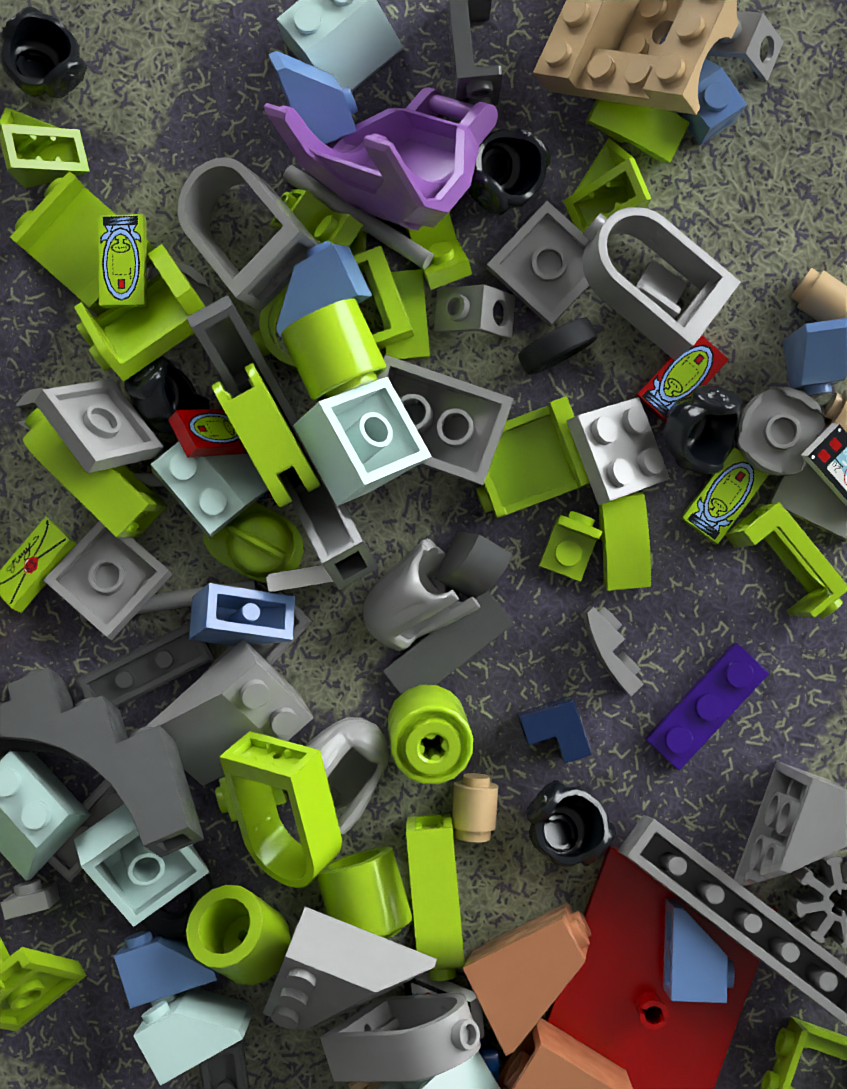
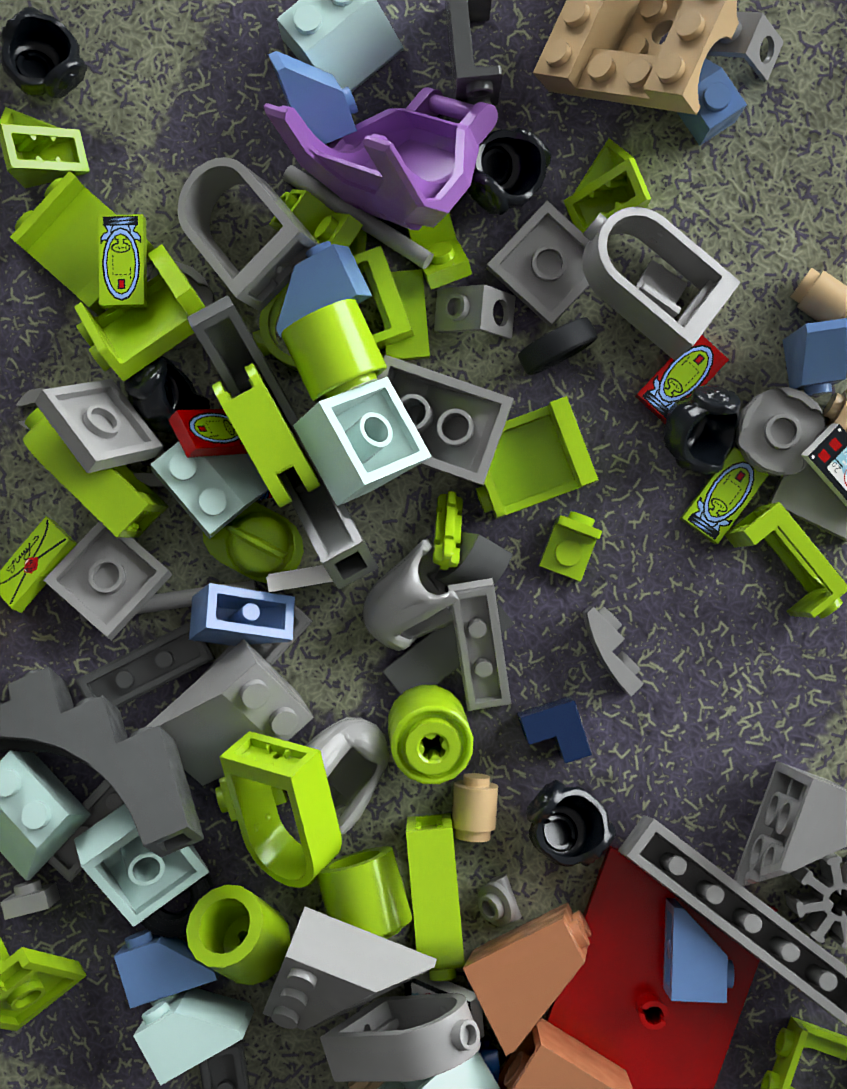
(448, 530): none -> lime axle
(480, 645): none -> light grey tile
(498, 902): none -> light grey plate
(618, 450): light grey plate -> none
(625, 543): lime slope -> none
(648, 129): lime slope -> none
(706, 706): dark purple plate -> none

